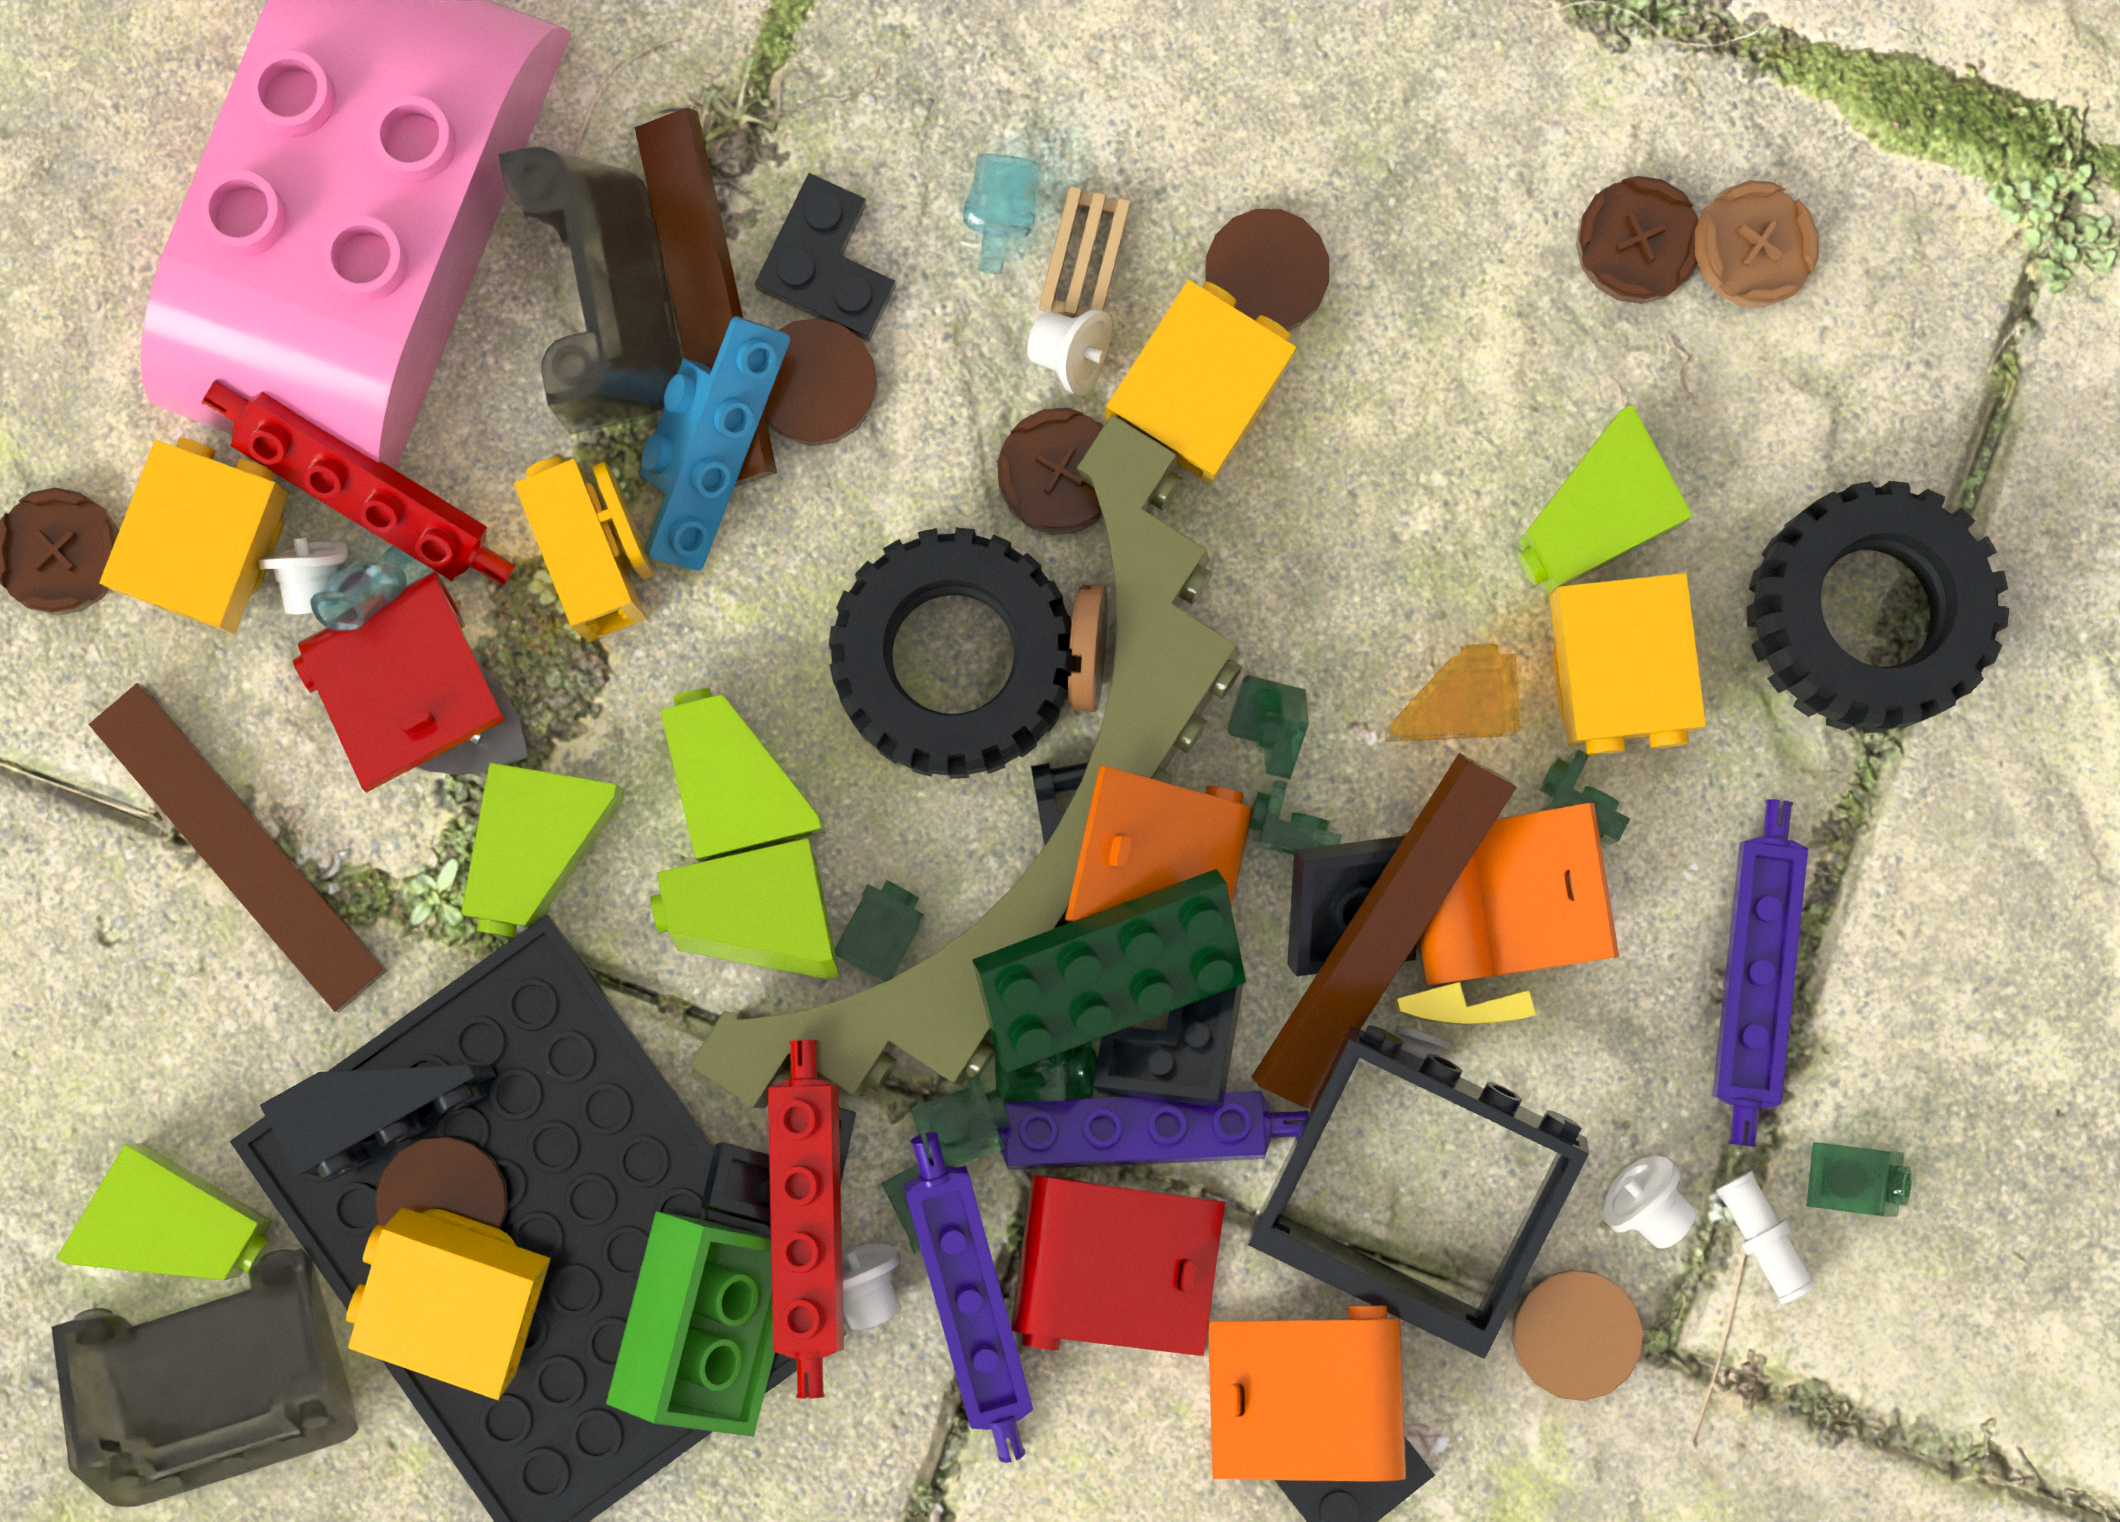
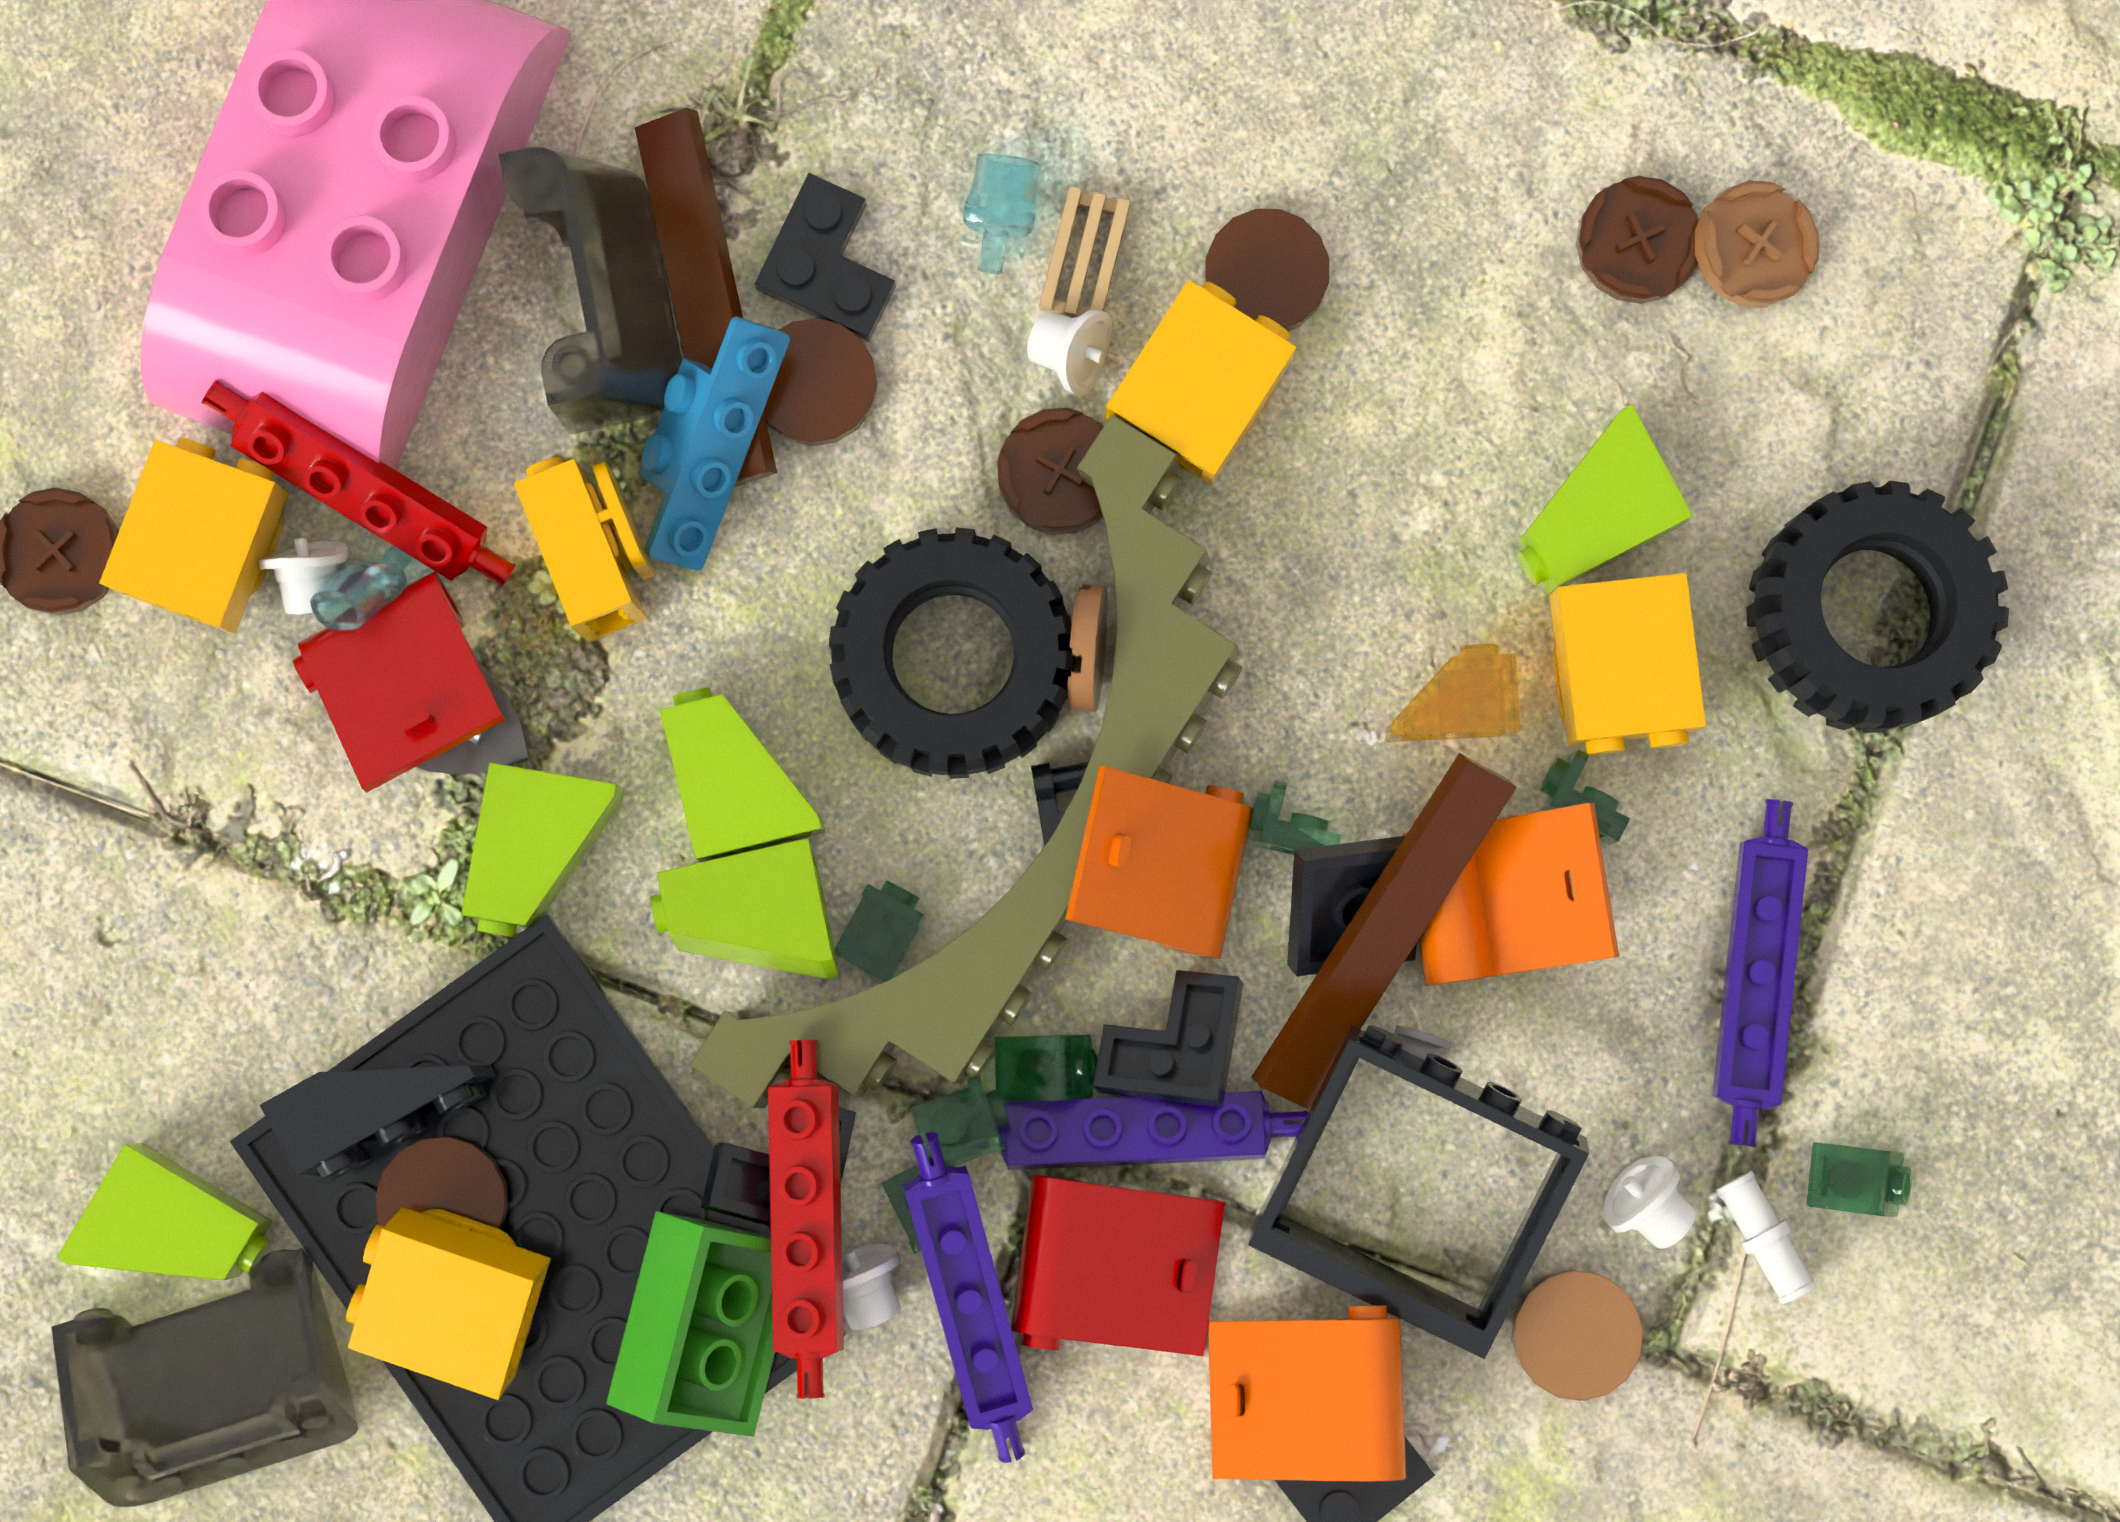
(238, 847): reddish brown tile -> none
(1110, 970): dark green plate -> none
(1273, 718): clear green bracket -> none
(1448, 1006): light yellow slope -> none

